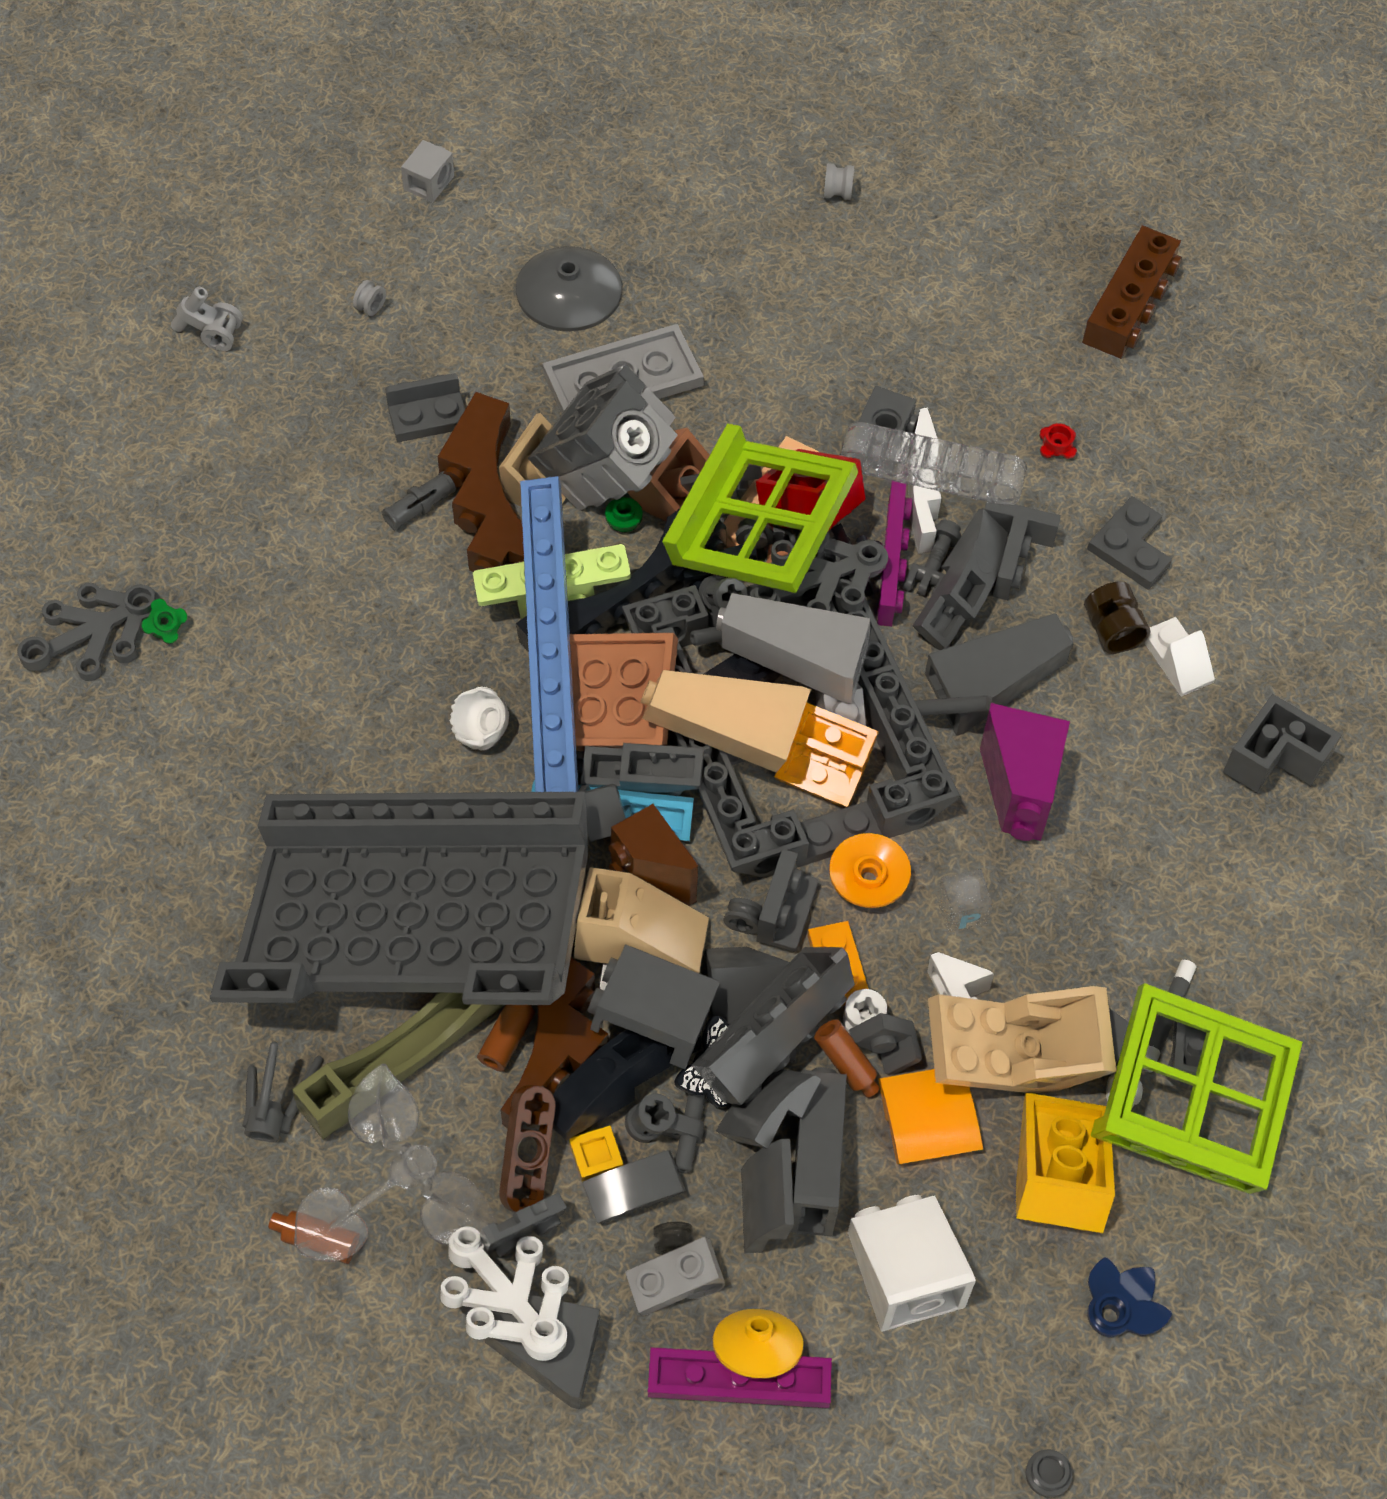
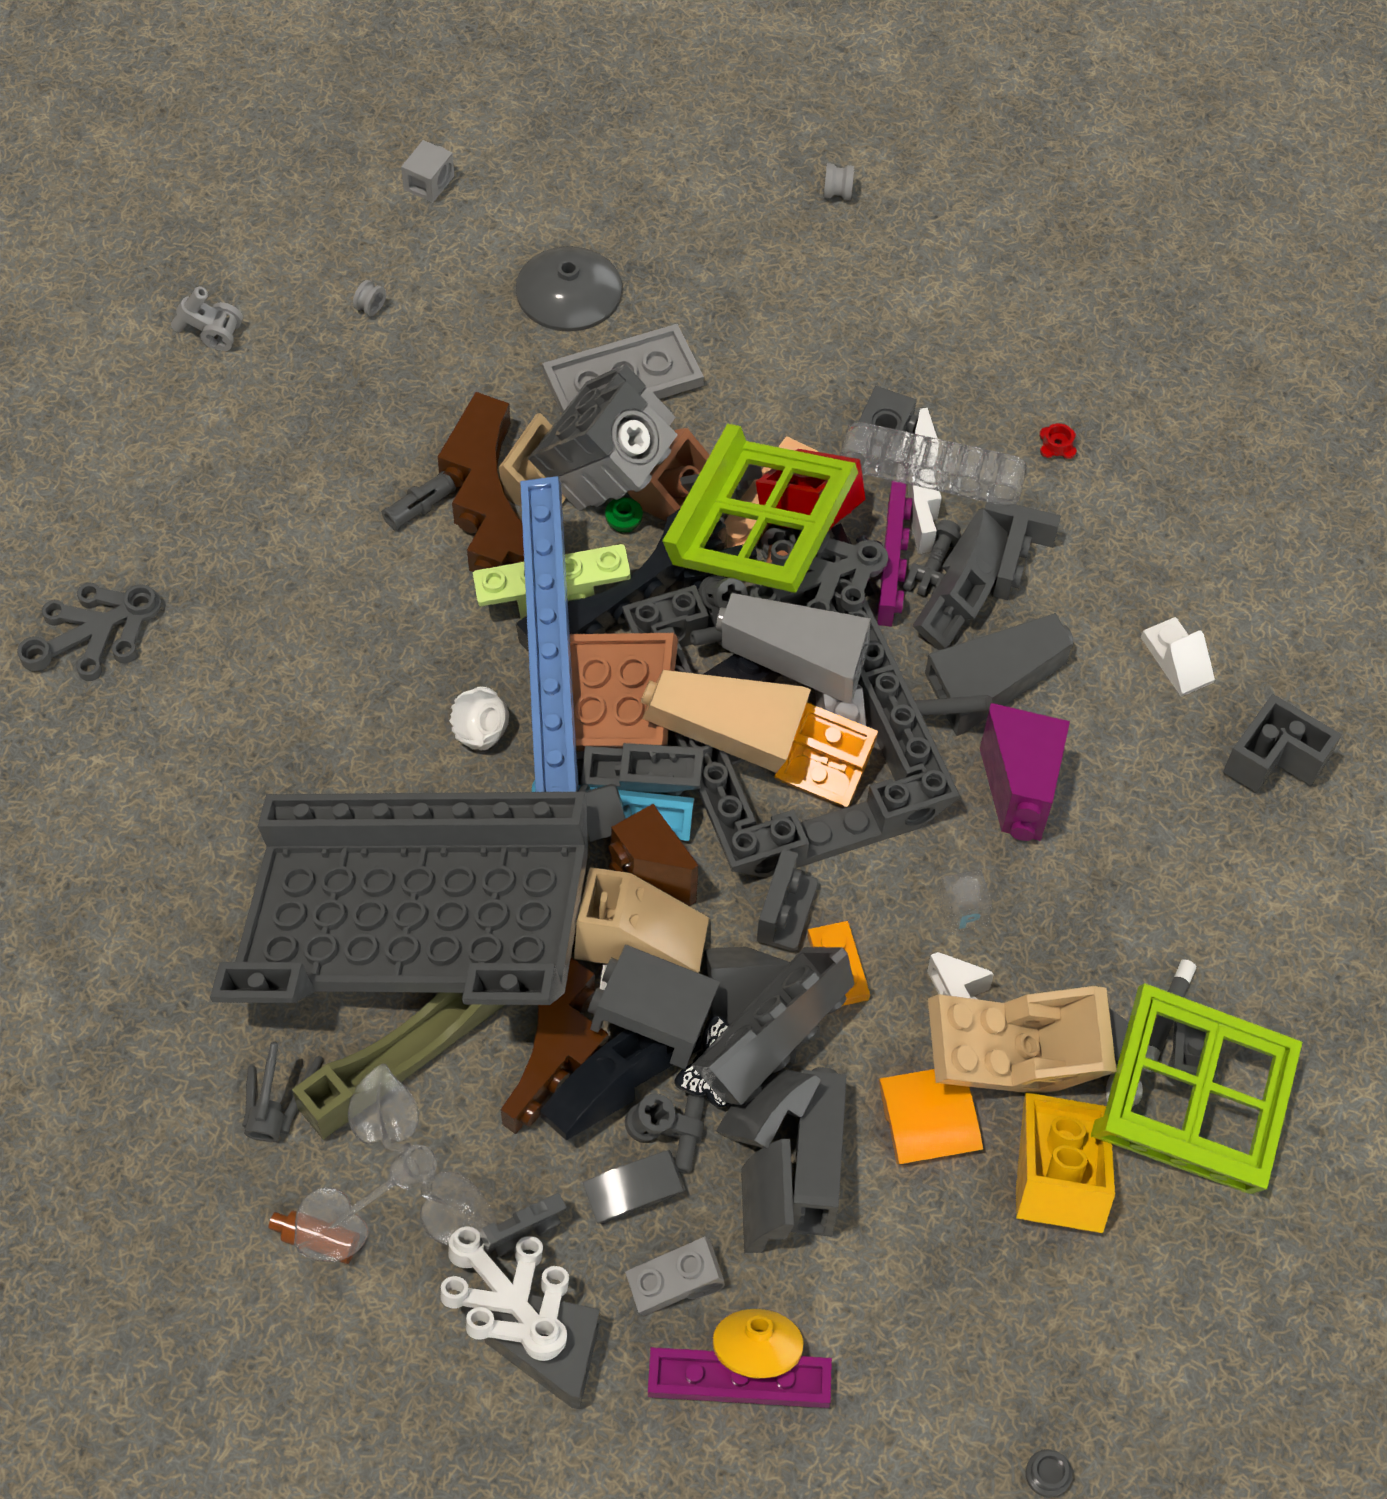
(153, 624): green plate -> none
(425, 407): dark grey bracket -> none
(505, 1036): dark orange cylinder -> none
(518, 1115): reddish brown beam -> none
(595, 1152): yellow plate -> none
(671, 1236): clear smoke bush -> none
(743, 915): dark grey bush -> none
(744, 529): dark grey plate -> none
(847, 1057): dark orange cylinder -> none
(866, 1000): white wheel -> none
(875, 855): light orange dish -> none
(890, 1037): dark grey bracket -> none
(910, 1261): white slope -> none
(1117, 617): dark brown wheel -> none
(1123, 543): dark grey plate -> none
(1128, 1296): dark blue plate -> none
(1132, 291): reddish brown brick -> none

